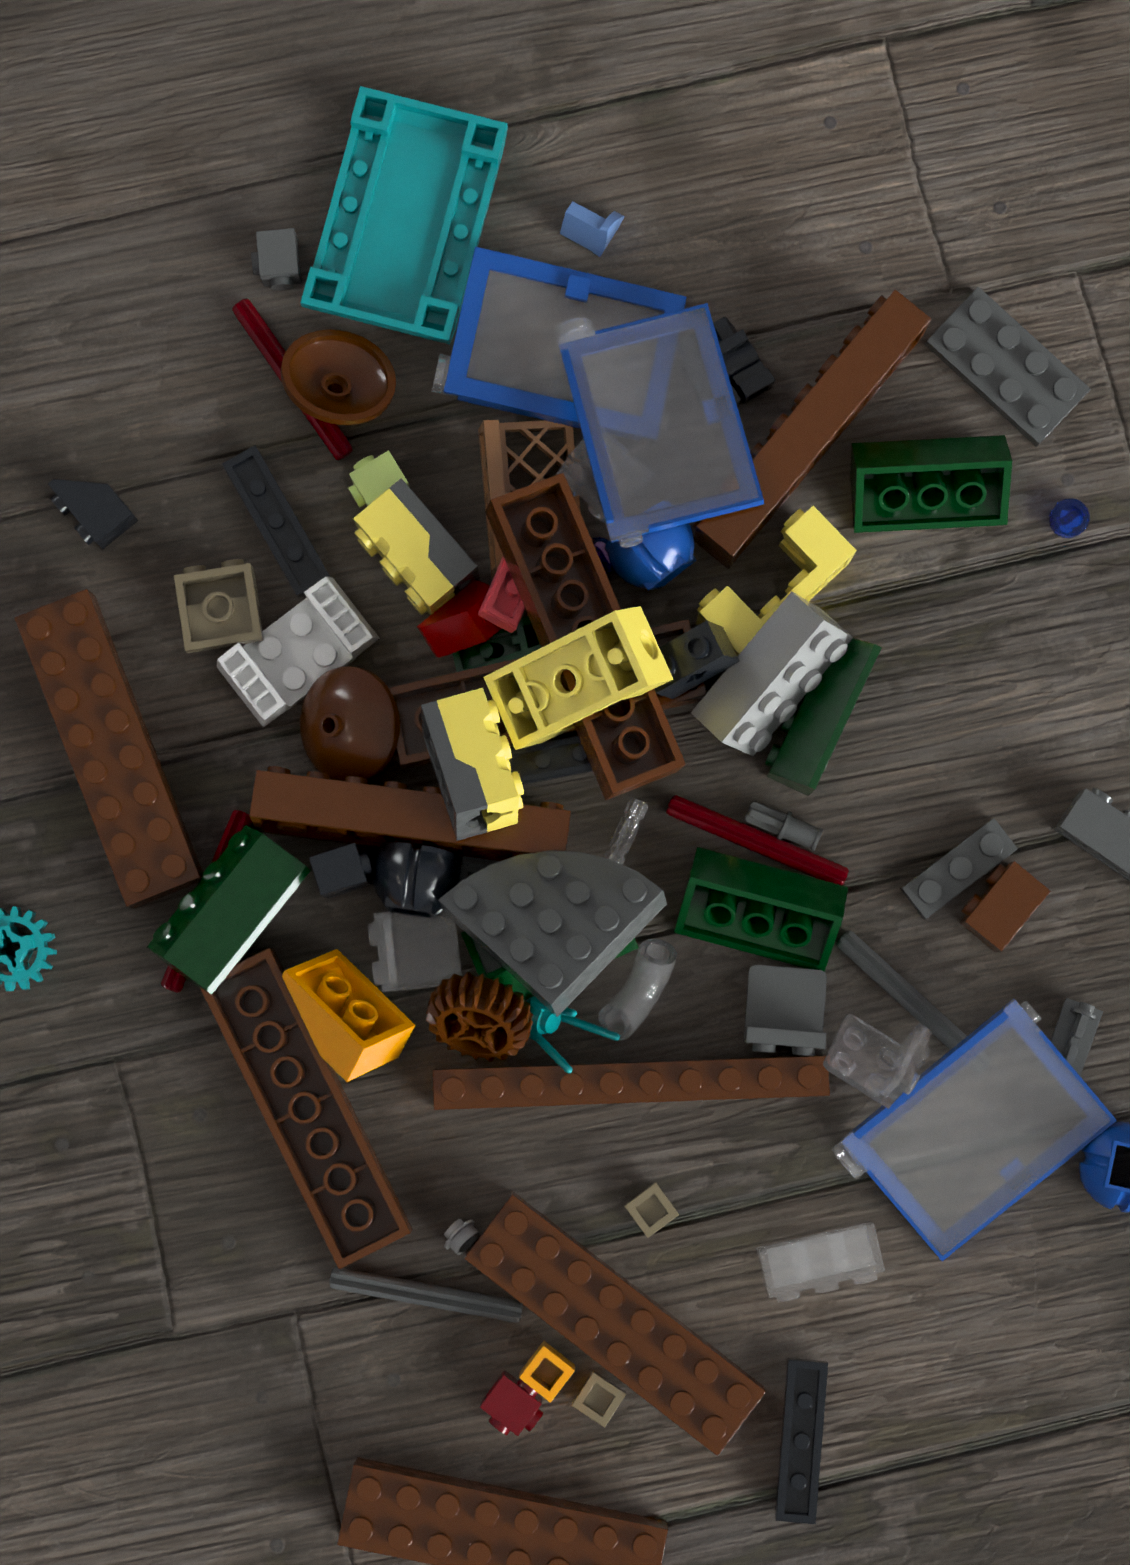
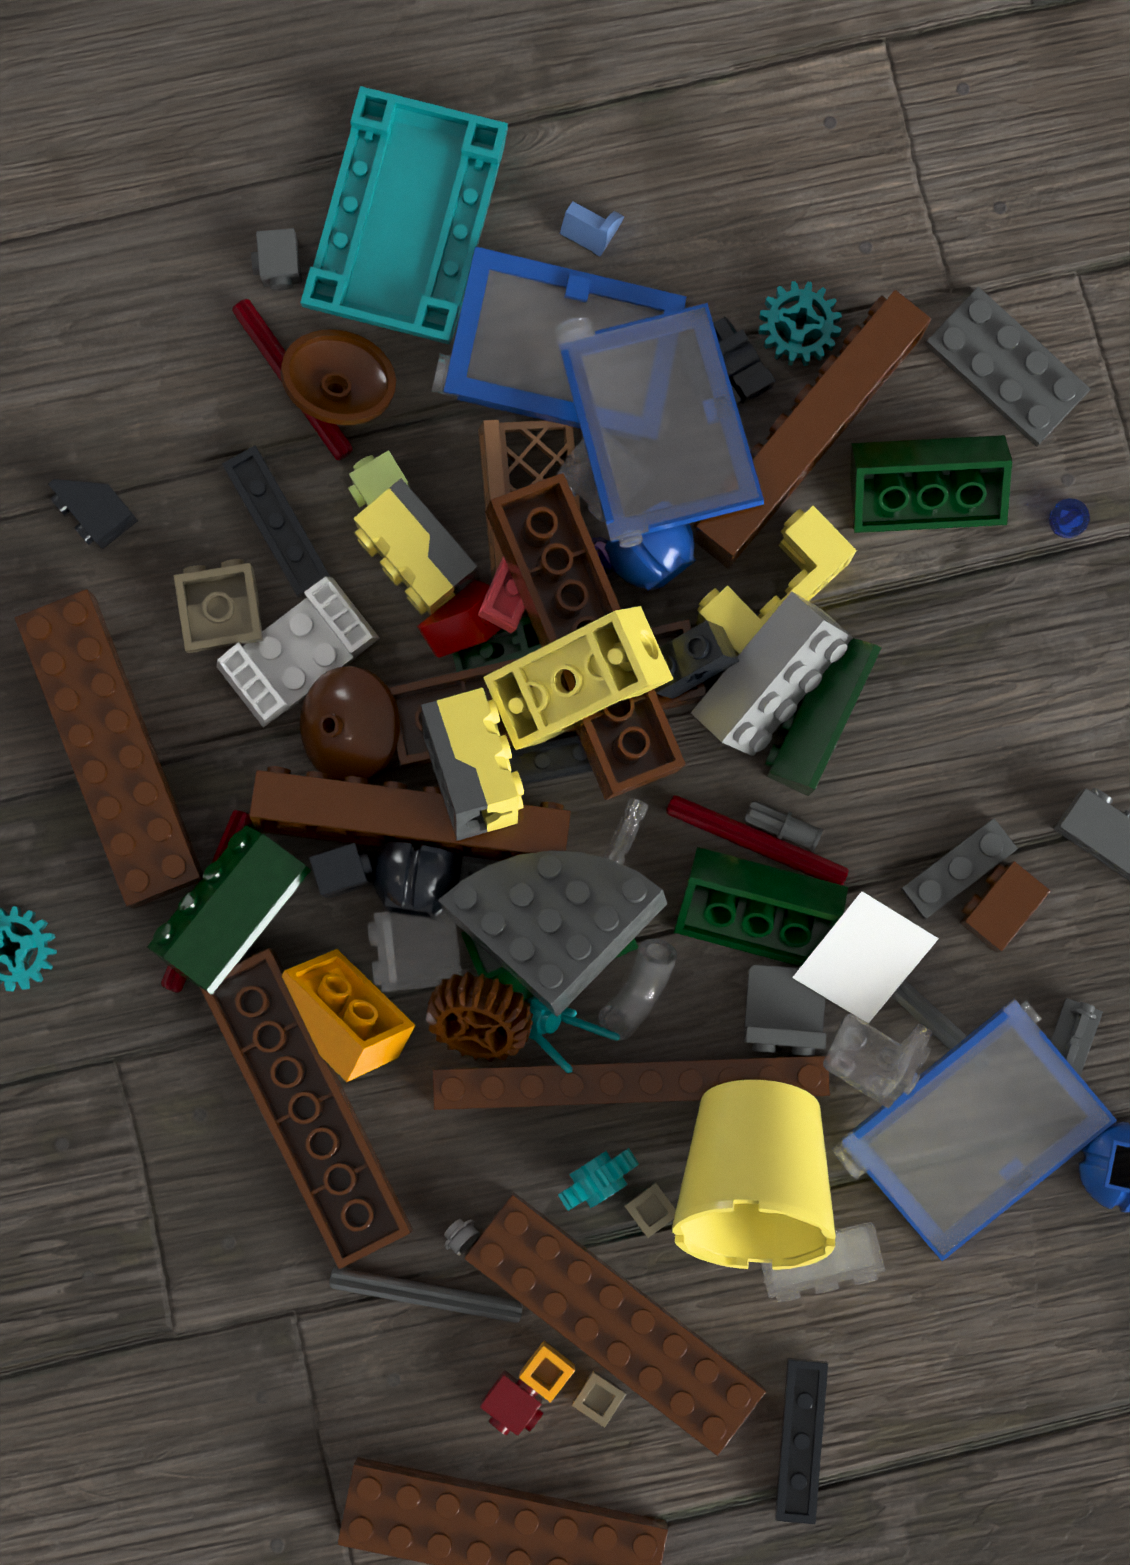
(598, 1179): none -> teal gear
(756, 1179): none -> light yellow cone
(814, 325): none -> teal gear
(865, 957): none -> white sticker

